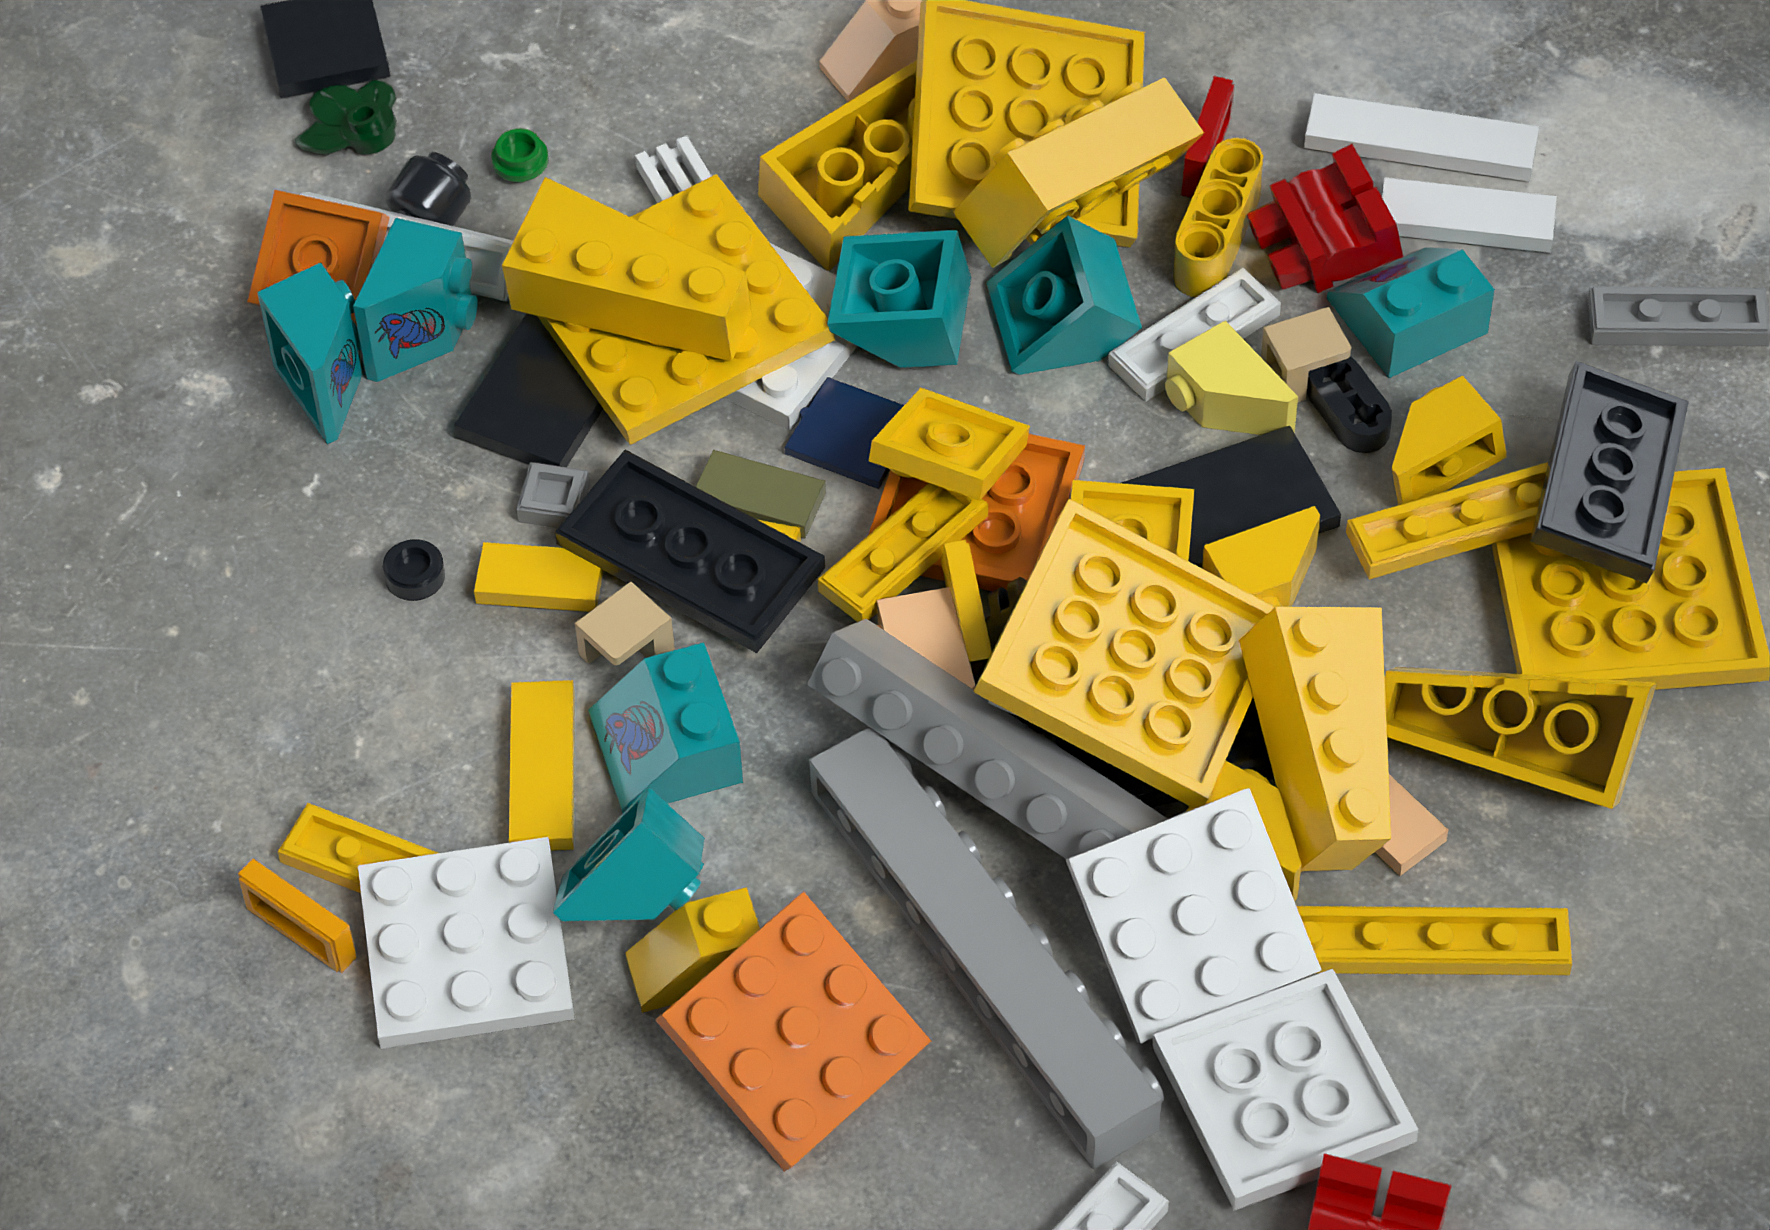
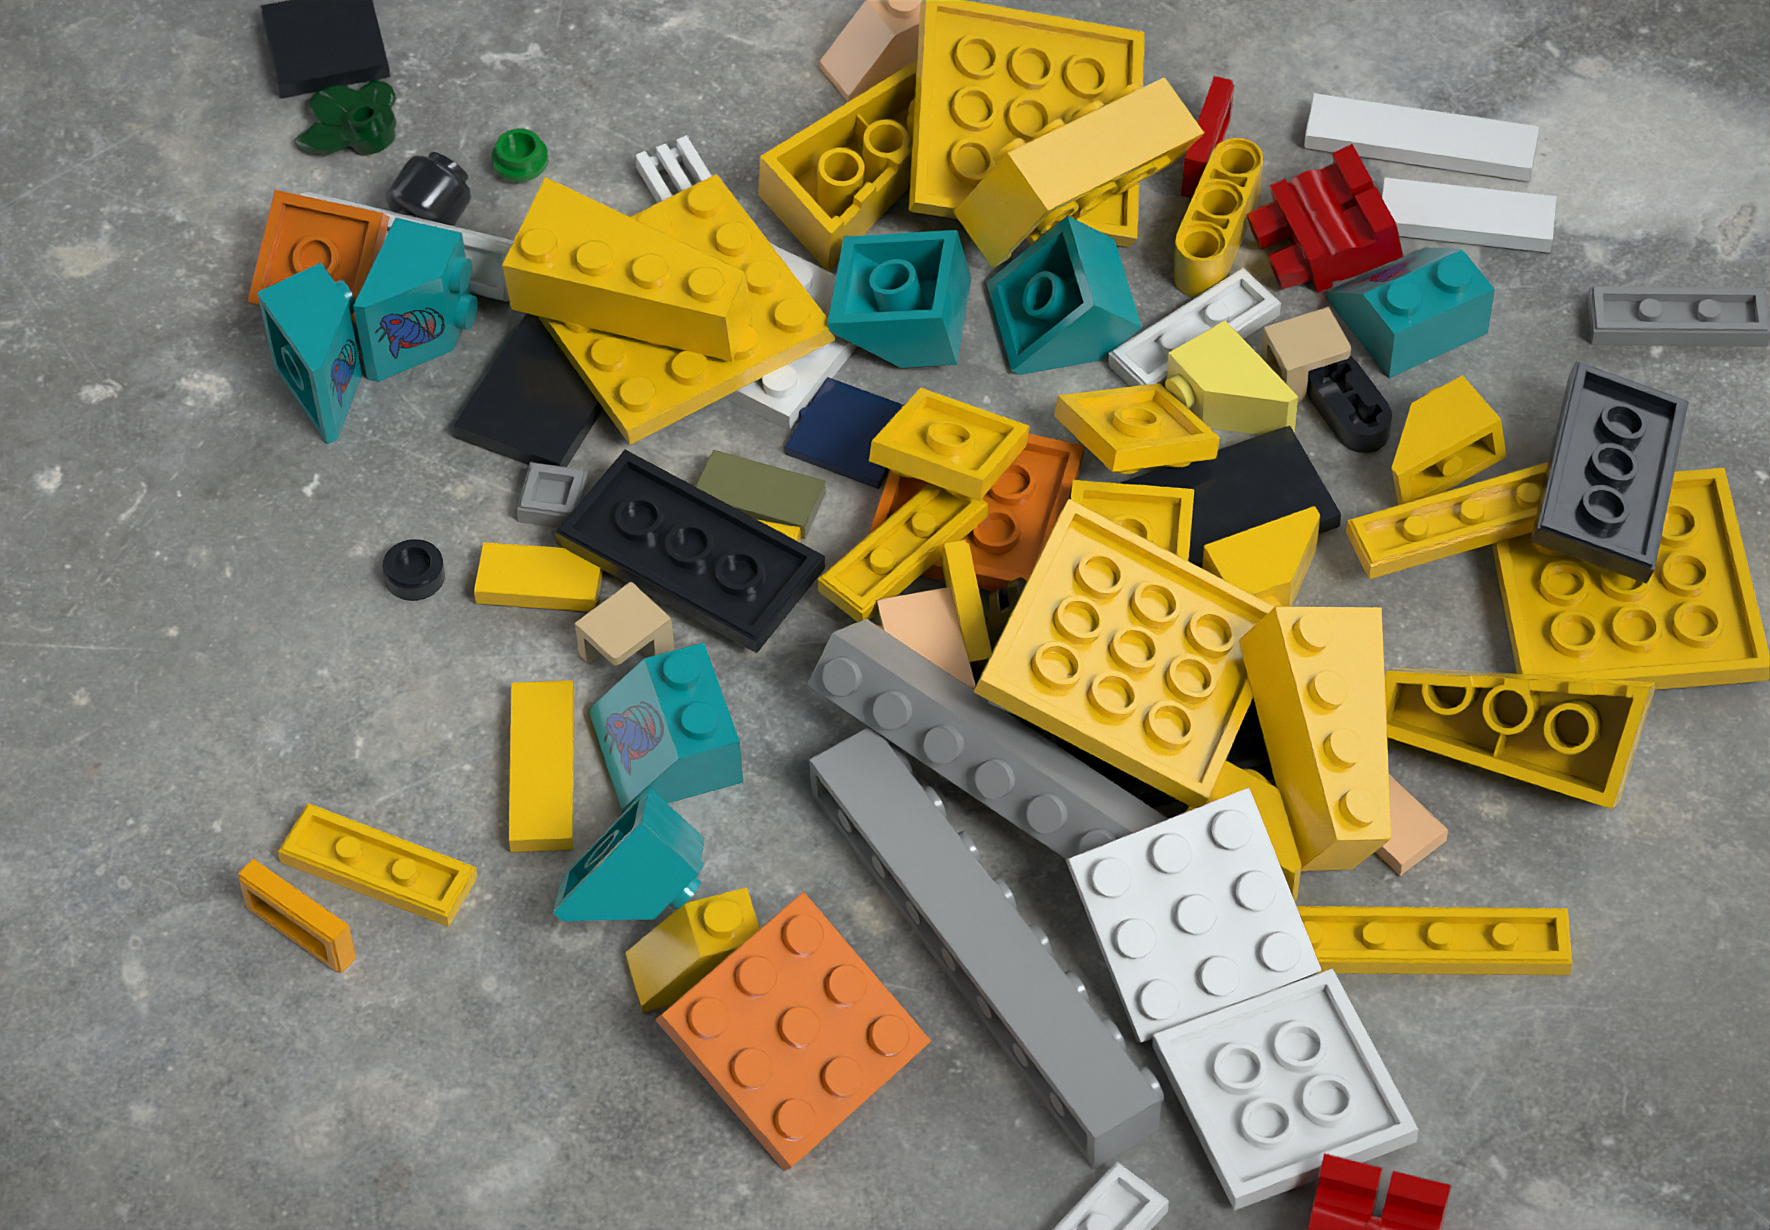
(464, 943): white plate -> none
(1136, 427): none -> yellow plate

